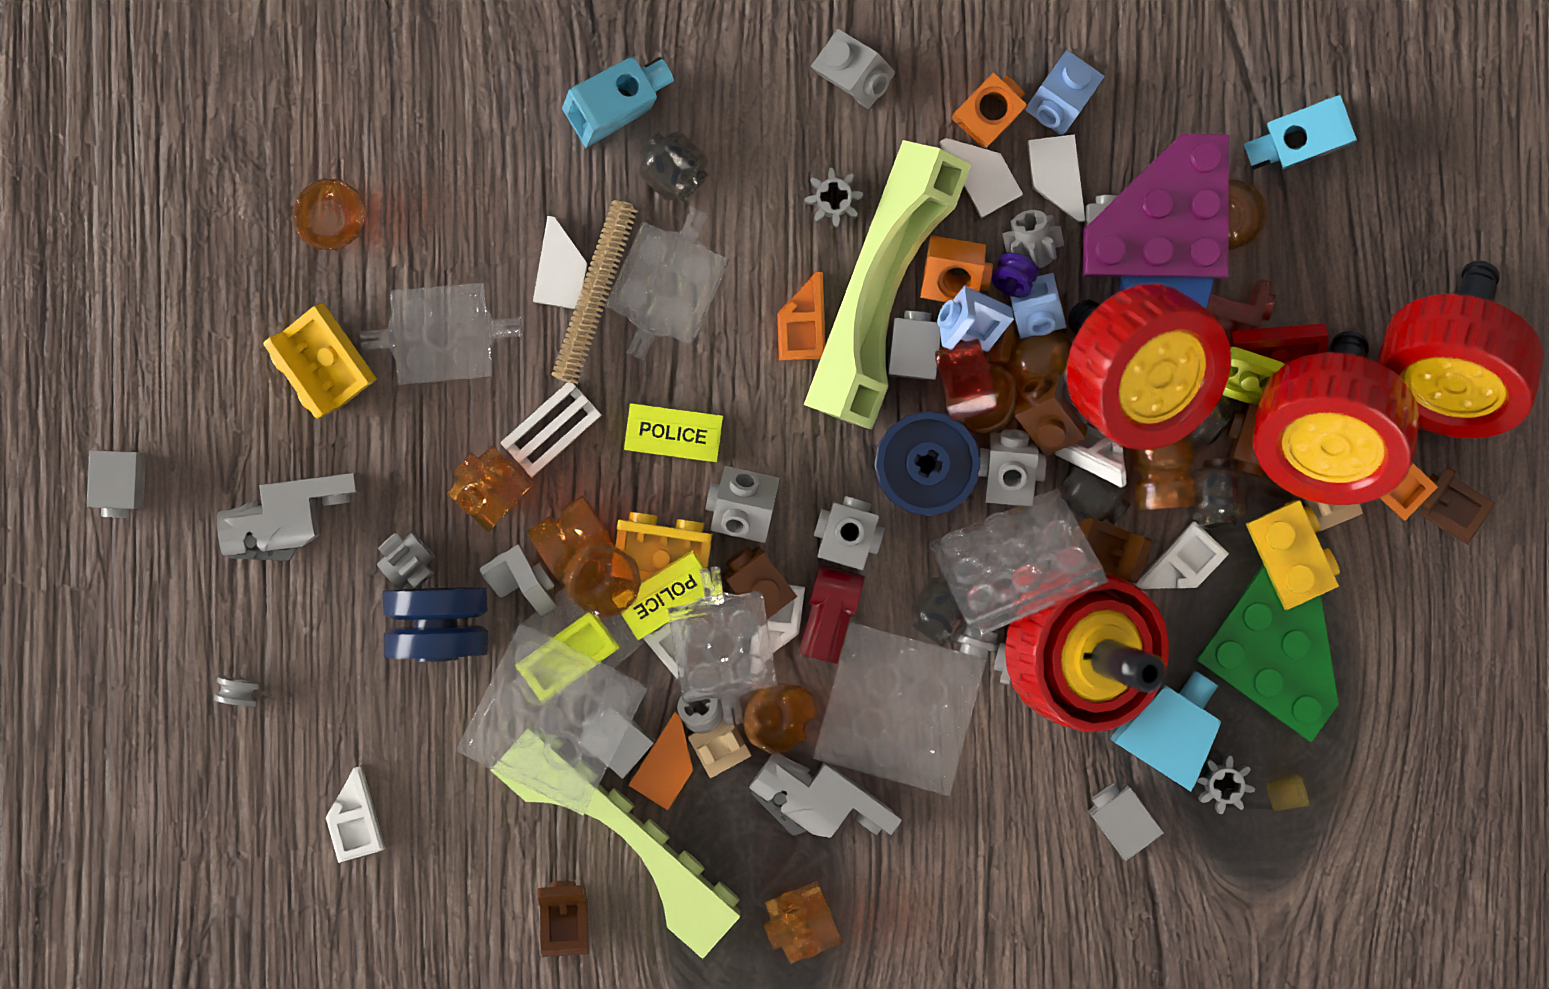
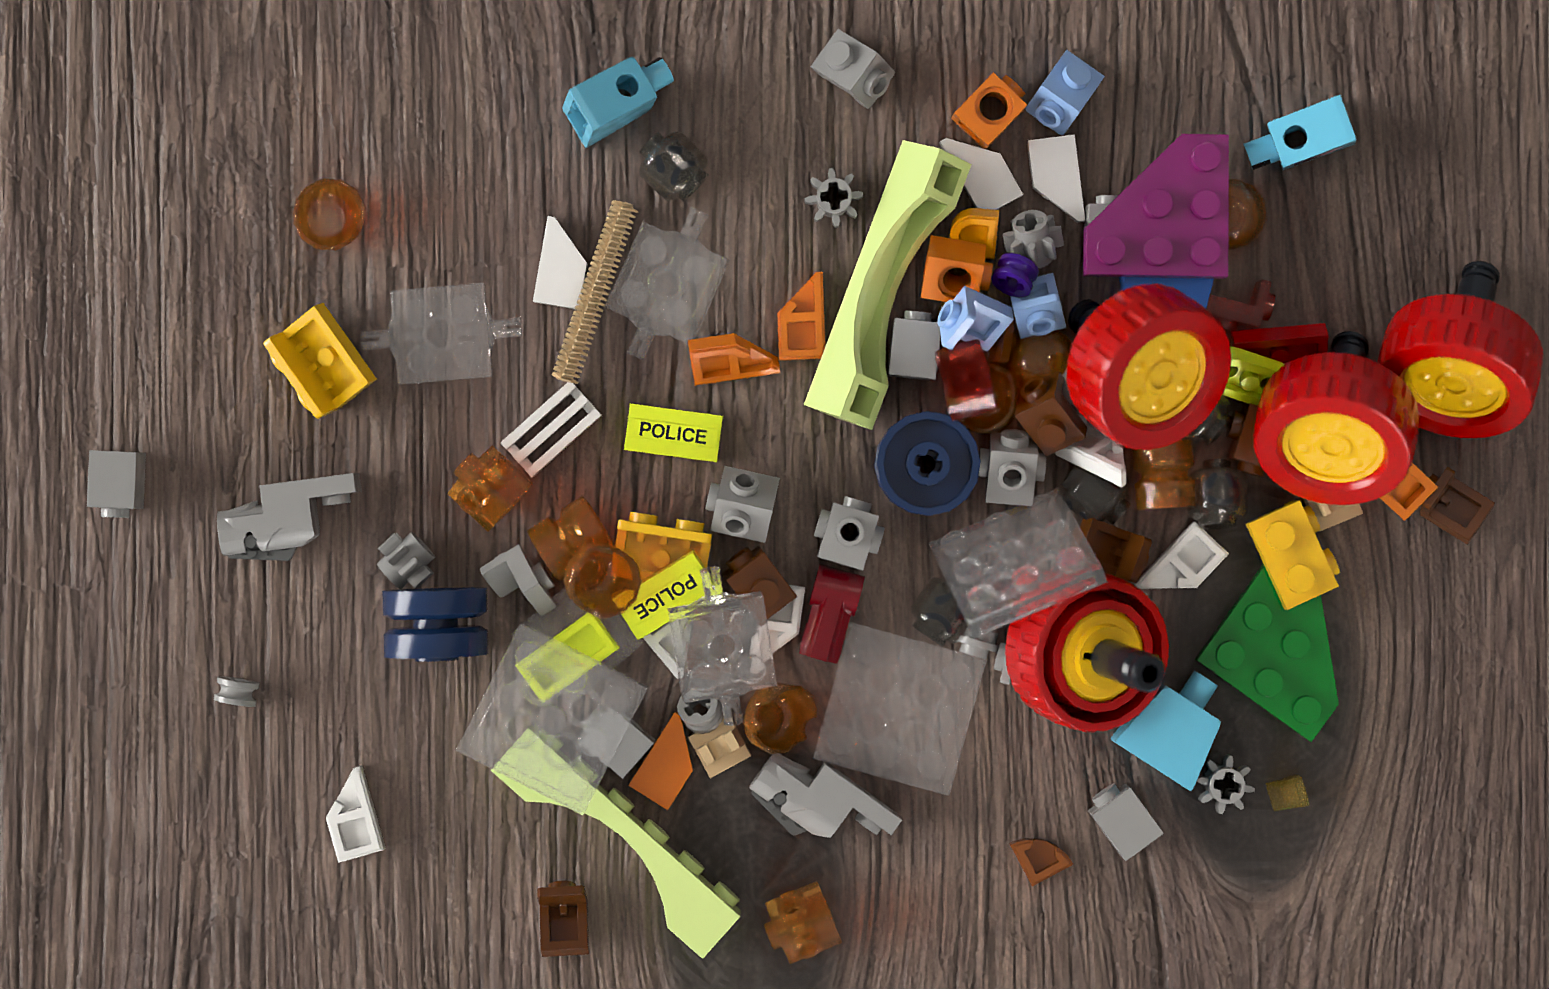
(728, 359): none -> orange tile
(977, 226): none -> light orange tile
(1039, 858): none -> dark orange tile

